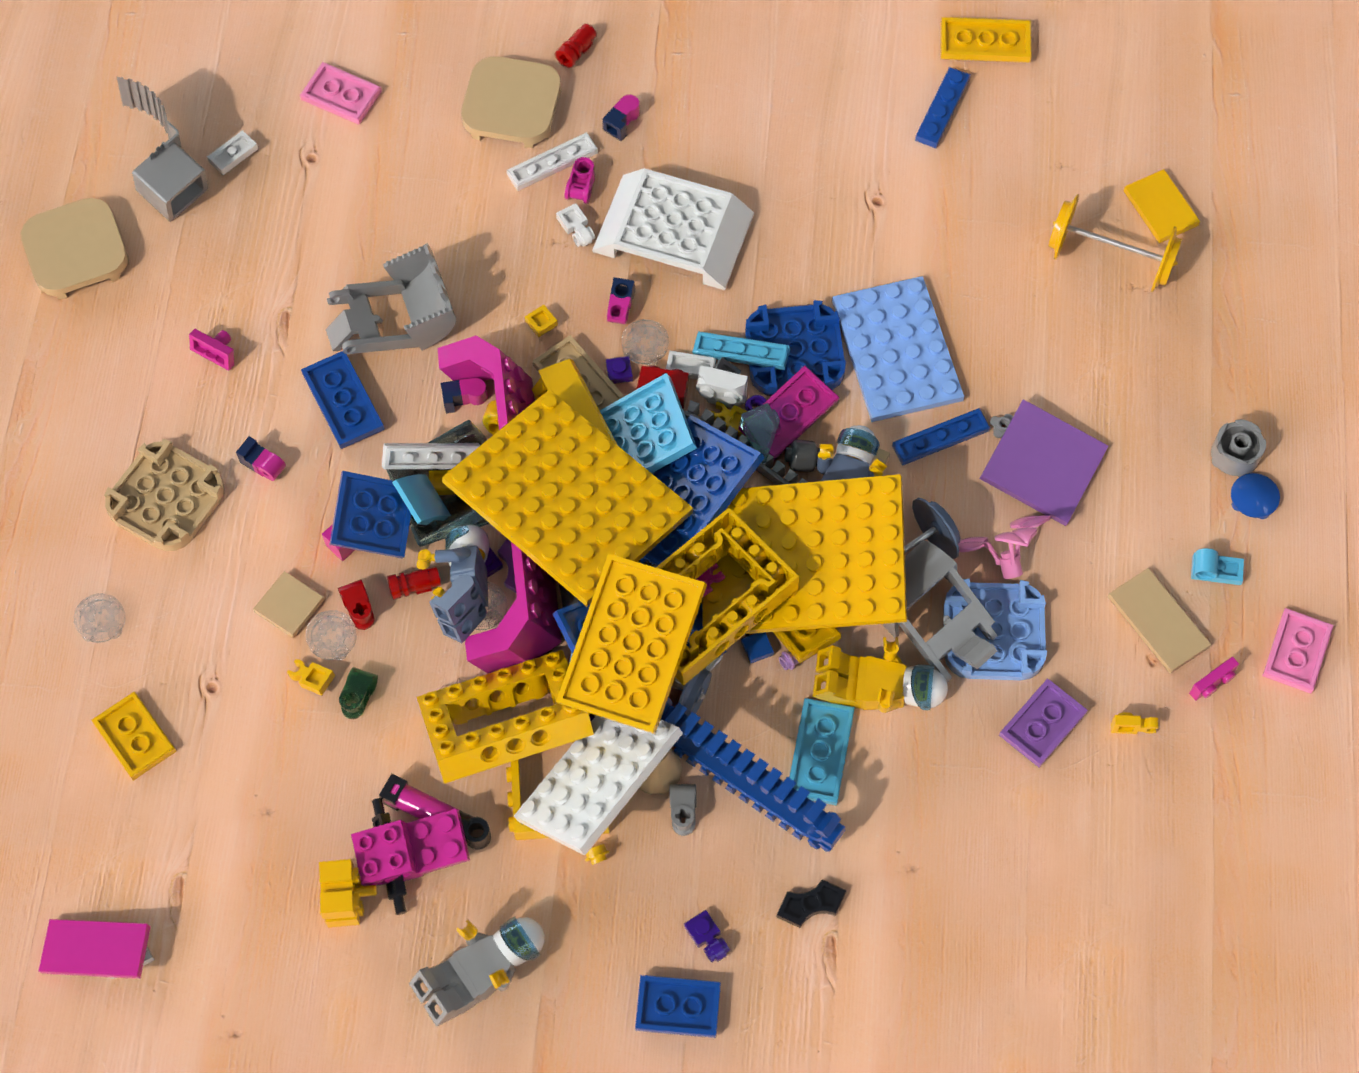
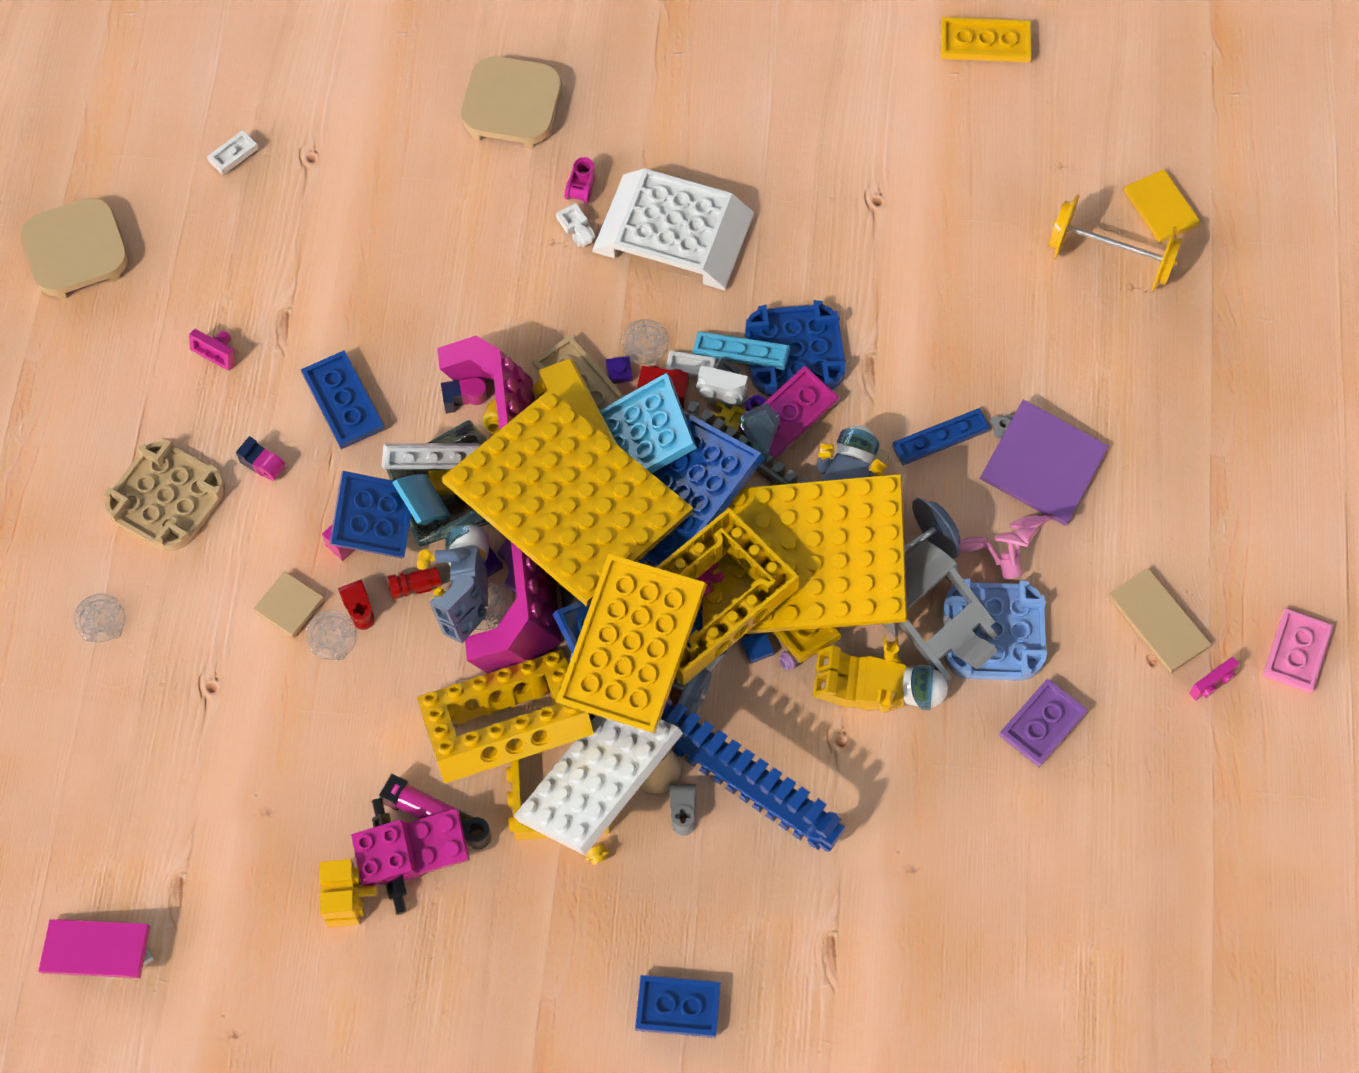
(133, 735): yellow tile -> none
(169, 175): light grey piece -> none
(313, 678): yellow plate -> none
(340, 93): bright pink tile -> none
(357, 689): clear green piece -> none
(425, 297): light grey piece -> none
(478, 968): light grey piece -> none
(541, 320): yellow plate -> none
(551, 161): white tile -> none
(577, 45): red axle -> none
(620, 116): leg -> none
(620, 300): leg -> none
(703, 931): dark purple plate -> none
(802, 455): dark grey head -> none
(821, 749): medium azure tile -> none
(821, 900): black tile -> none
(897, 349): light blue plate -> none
(942, 107): blue plate -> none
(1130, 724): yellow plate -> none
(1215, 568): medium azure plate -> none
(1238, 448): light grey brick -> none
(1255, 495): blue dish -> none

